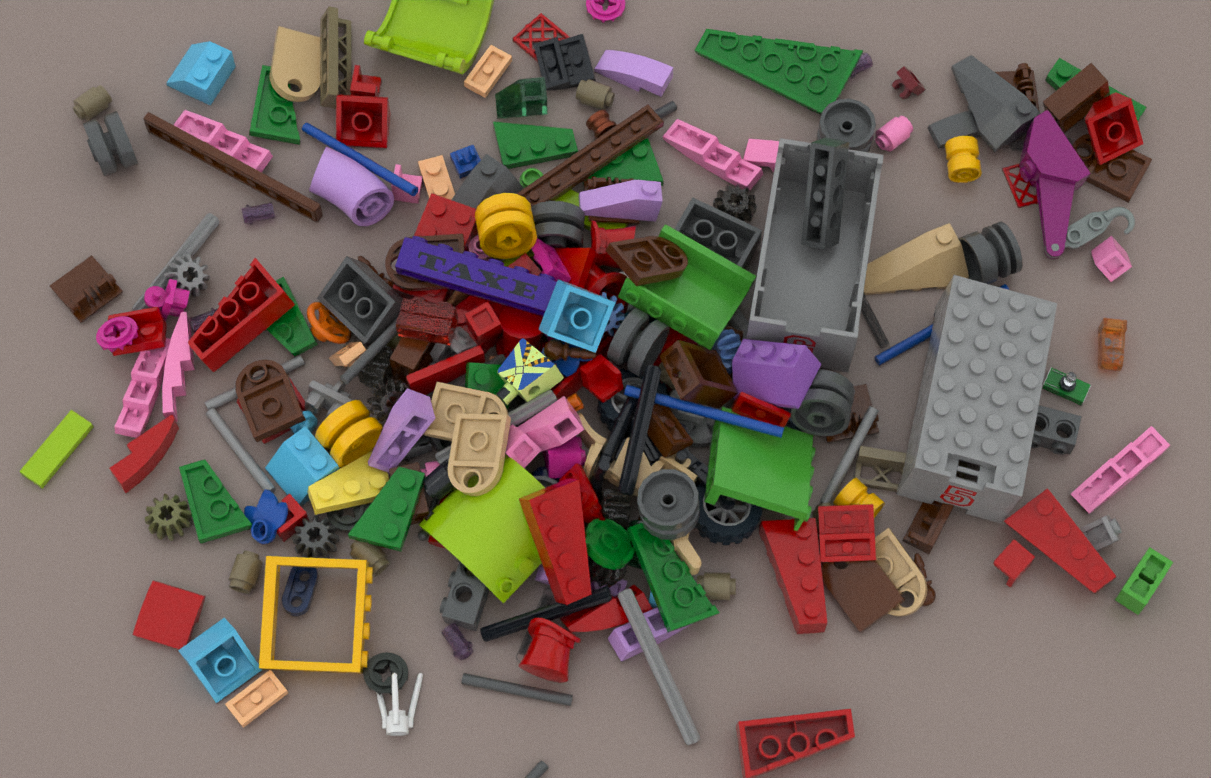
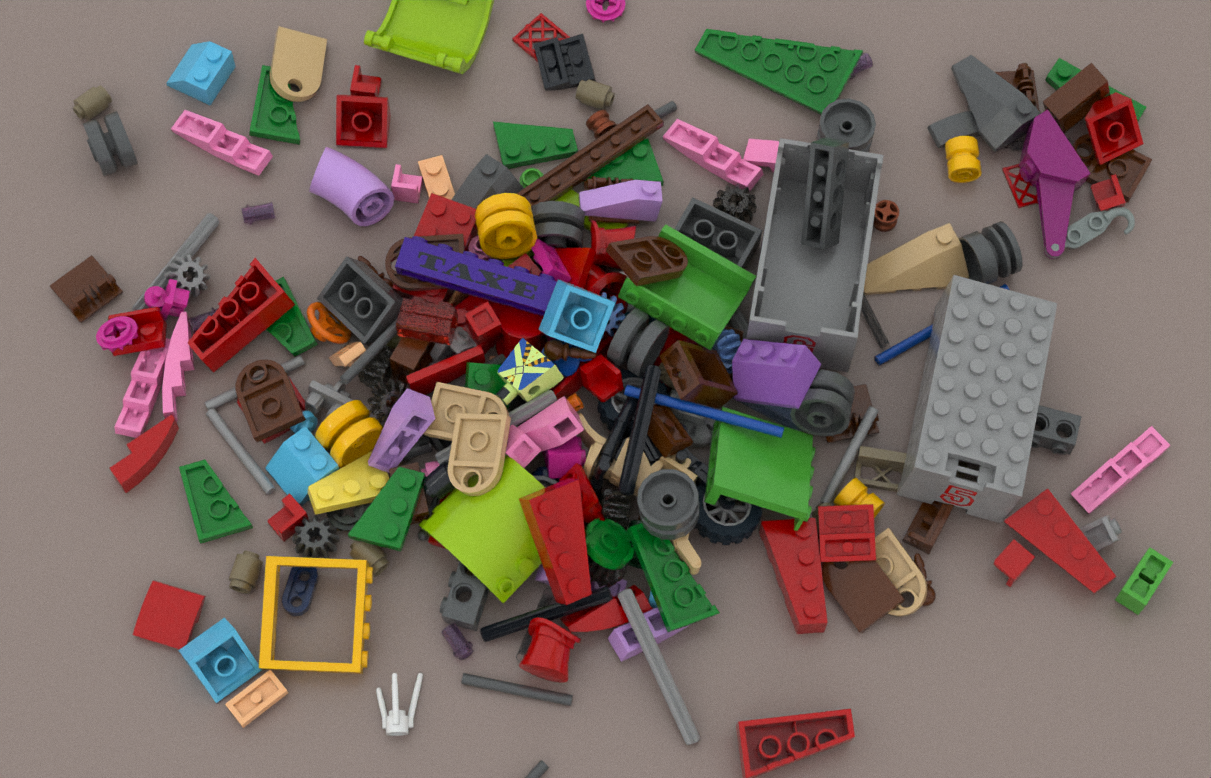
(56, 449): lime tile -> none
(161, 525): olive gear -> none
(233, 167): reddish brown tile -> none
(266, 517): blue plate -> none
(329, 57): dark tan fence -> none
(361, 159): blue piece -> none
(379, 664): pearl dark grey gear -> none
(465, 160): blue tile -> none
(488, 71): light nougat plate -> none
(522, 98): clear green slope -> none
(635, 71): lavender slope -> none
(717, 585): dark tan brick -> none
(759, 410): red slope -> none
(888, 210): none -> copper wheel
(893, 133): bright pink brick -> none
(909, 81): dark red tile -> none
(1066, 386): green piece -> none
(1108, 194): none -> red panel
(1111, 259): bright pink panel -> none
(1111, 343): clear orange leg -> none

